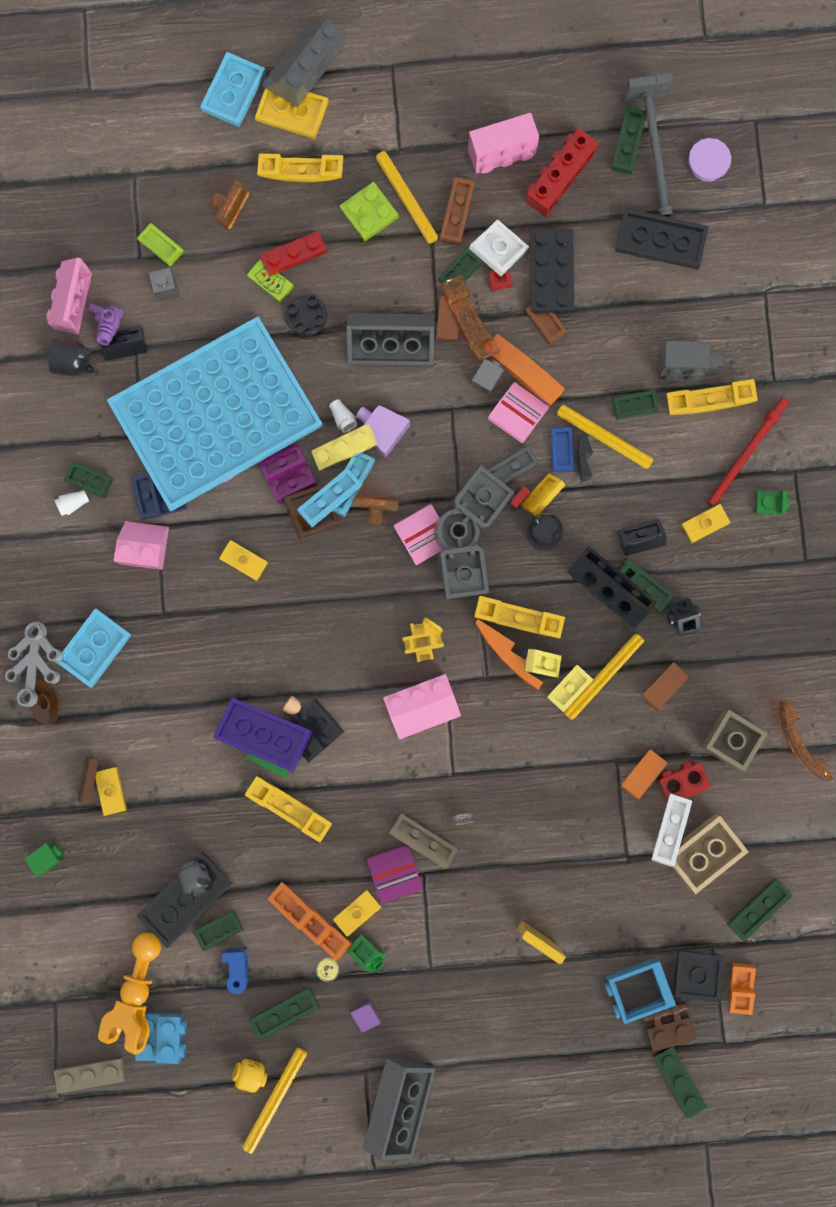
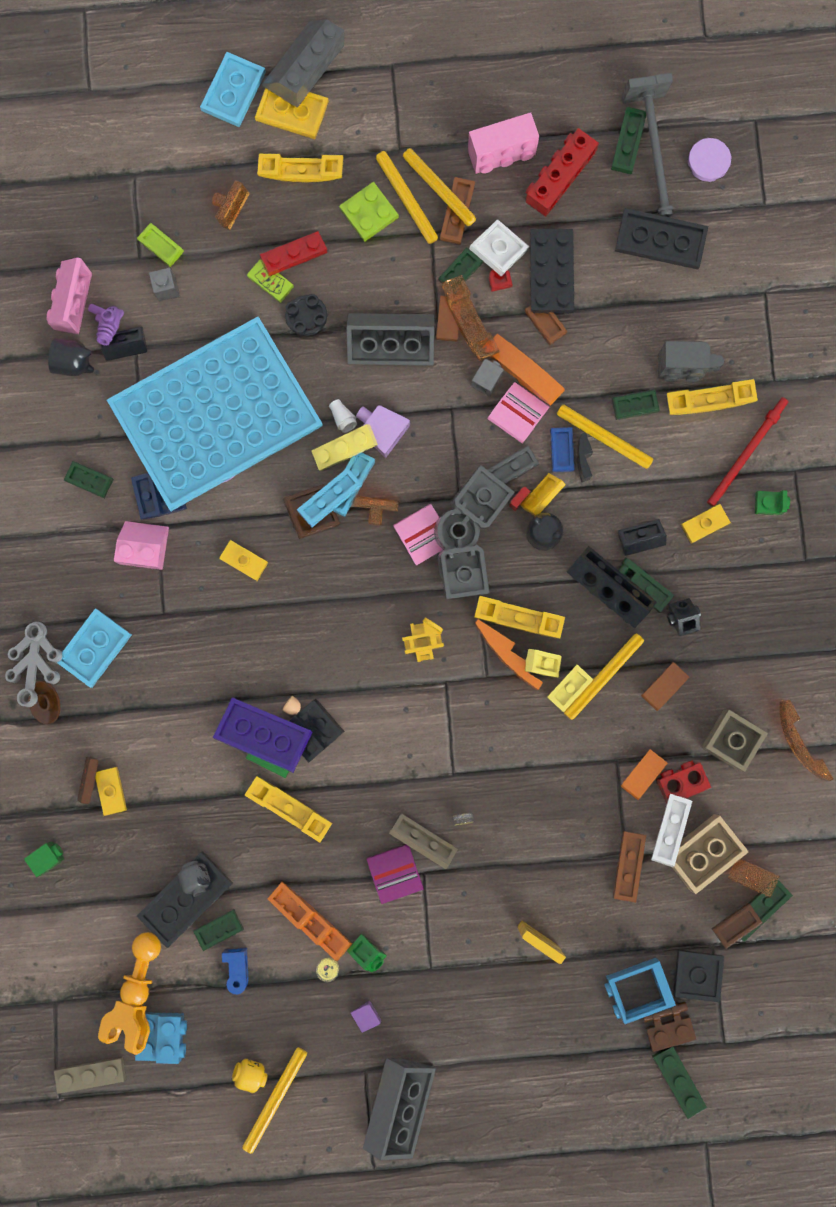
(70, 502): white cone -> none
(284, 1013): dark green plate -> none
(287, 473): magenta slope -> none
(357, 913): yellow plate -> none
(422, 706): bright pink slope -> none
(439, 187): none -> yellow axle
(629, 866): none -> dark orange plate
(737, 925): none -> reddish brown tile
(741, 988): orange slope -> none
(754, 877): none -> clear orange tile

